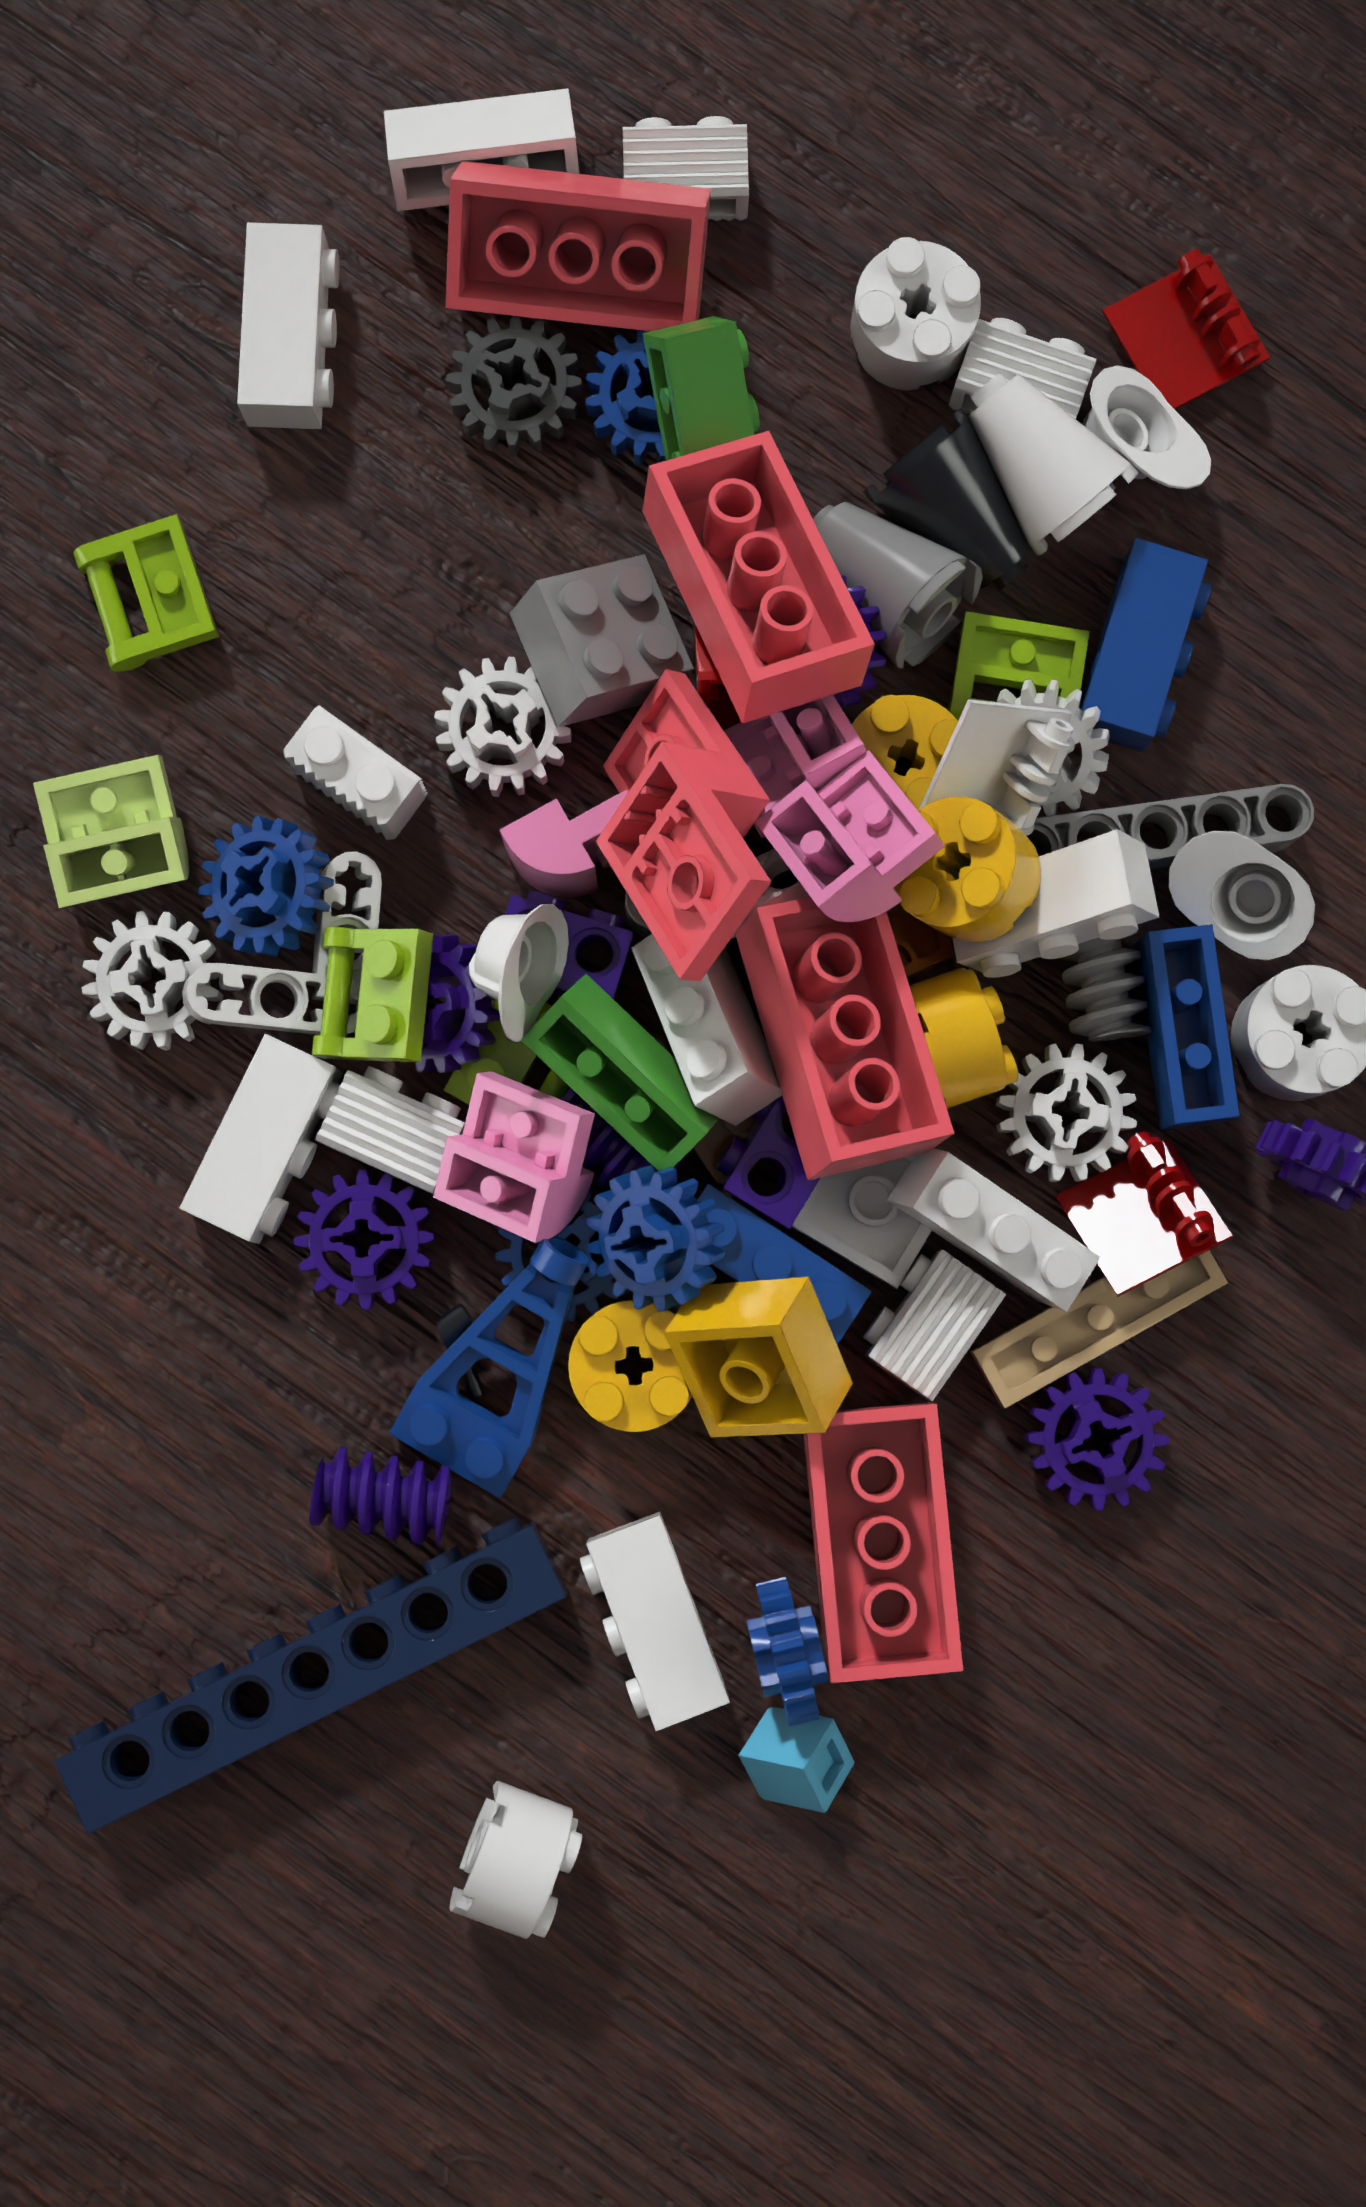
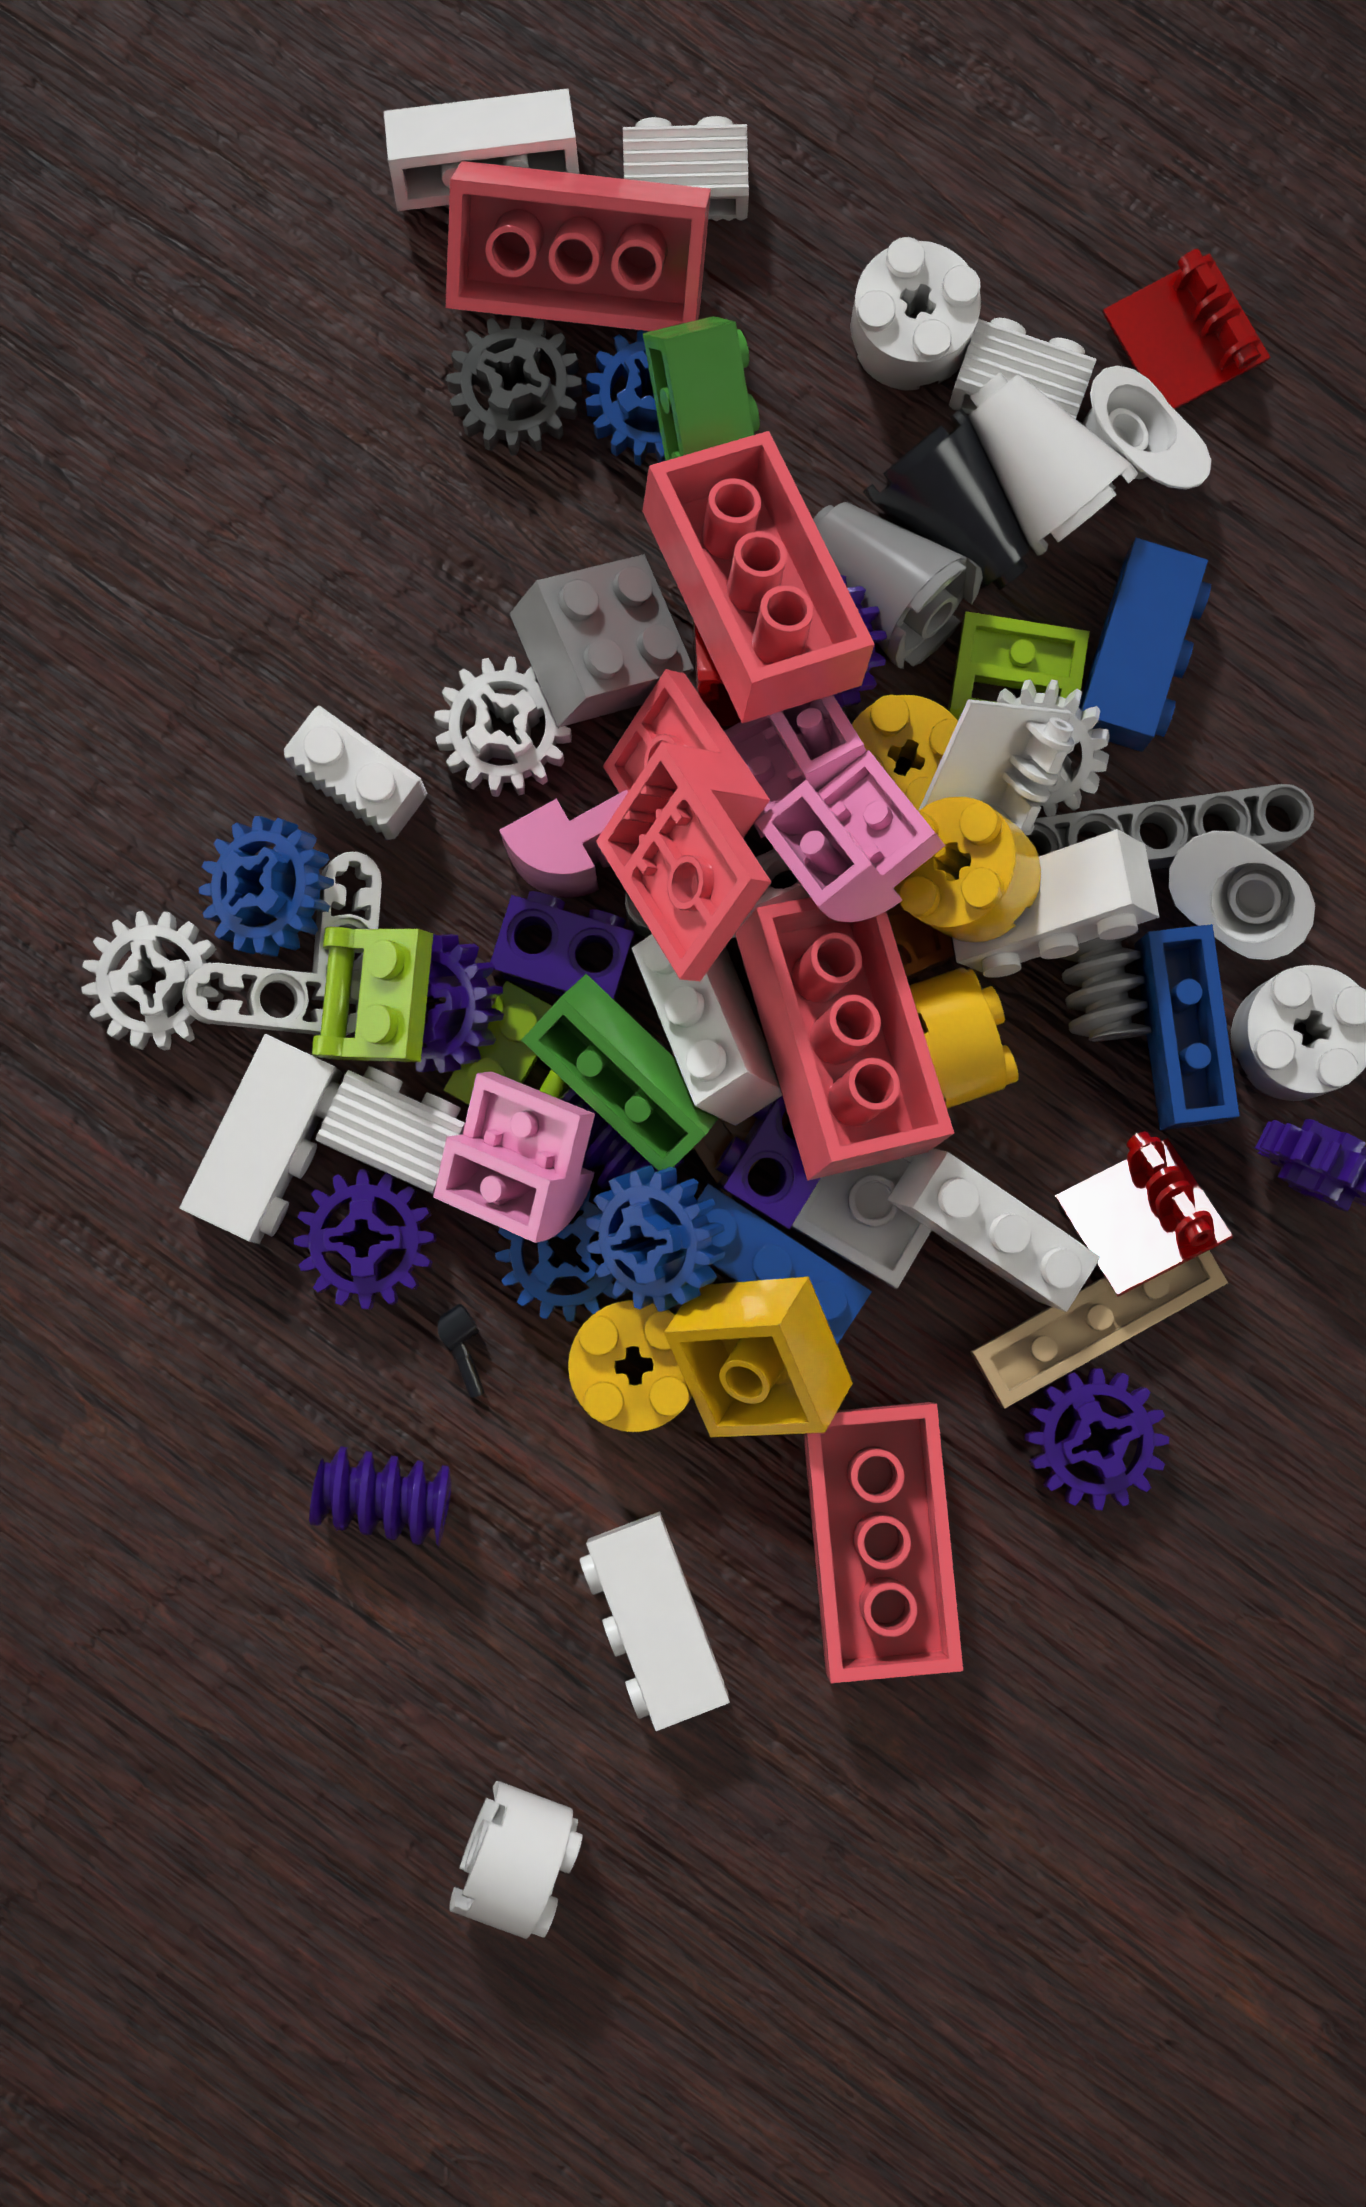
(108, 1790): dark blue brick -> none
(111, 831): yellowish green brick -> none
(165, 587): lime plate -> none
(286, 326): white brick -> none
(460, 1431): blue plate -> none
(521, 964): white piece -> none
(787, 1651): blue gear -> none
(797, 1762): medium azure panel -> none
(933, 1323): white brick -> none
(1093, 1116): white gear -> none

